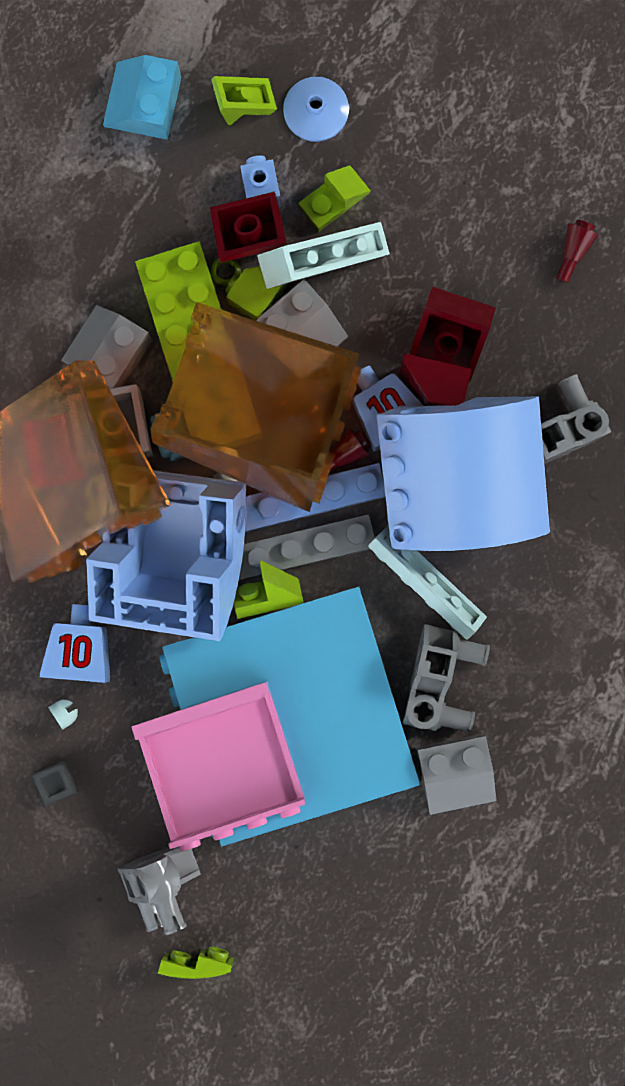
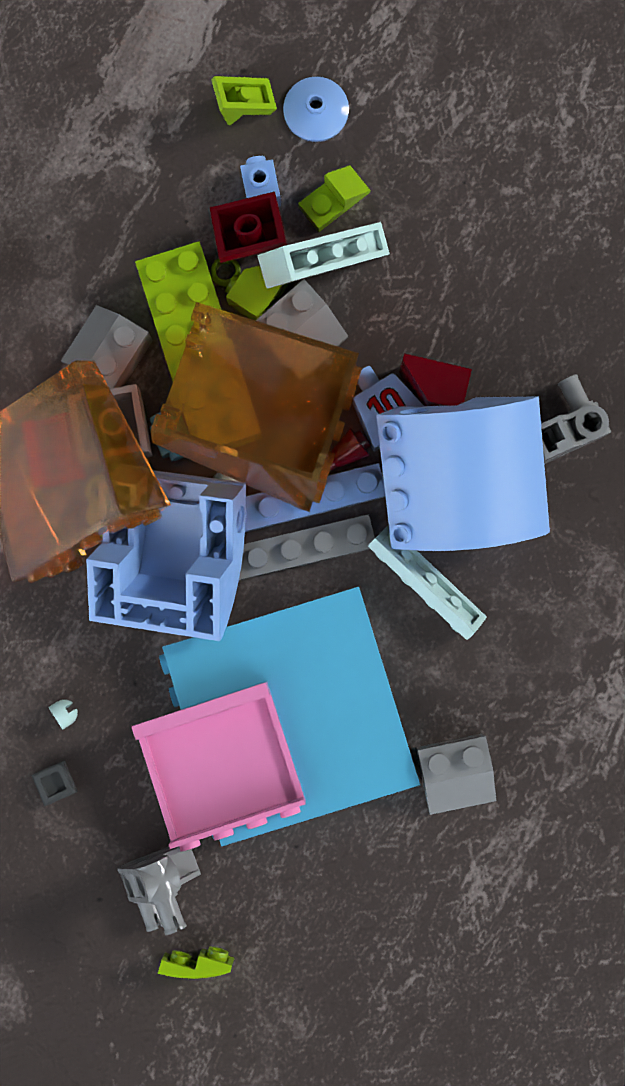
(77, 650): light blue torso -> none
(143, 96): medium azure slope -> none
(273, 593): lime slope -> none
(433, 687): light grey piece -> none
(453, 329): dark red slope -> none
(577, 243): dark red cone -> none

